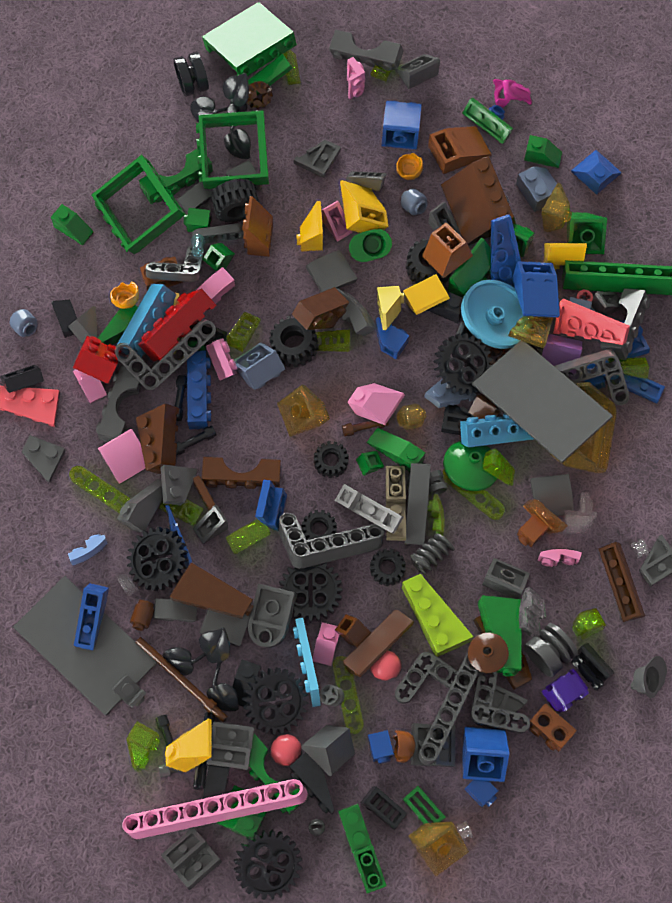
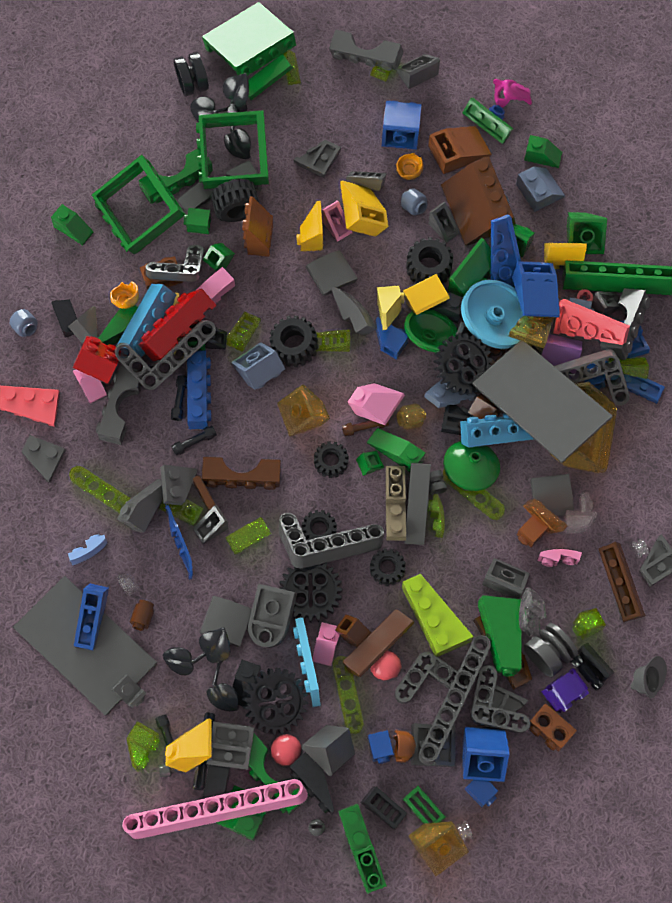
(22, 378): black slope -> none
(123, 456): bright pink slope -> none
(158, 437): reddish brown wedge -> none
(160, 576): black gear -> none
(170, 610): dark grey slope -> none
(191, 858): dark grey slope -> none
(197, 245): clear light blue pin -> none
(209, 704): reddish brown bar -> none
(210, 593): reddish brown slope -> none
(221, 359): bright pink bracket -> none
(226, 232): dark grey beam -> none
(260, 882): black gear -> none
(262, 88): reddish brown gear -> none
(271, 505): blue slope -> none
(321, 310): reddish brown wedge -> none
(326, 695): dark grey wheel -> none
(355, 78): bright pink bracket -> none
(369, 509): light grey slope -> none
(370, 245): green piece -> none
(429, 329): none -> green dish
(431, 552): dark grey piece -> none
(446, 250): dark orange slope -> none
(492, 662): reddish brown dish -> none
(496, 464): clear neon green slope -> none
(556, 210): clear yellow slope -> none
(596, 172): blue slope -> none

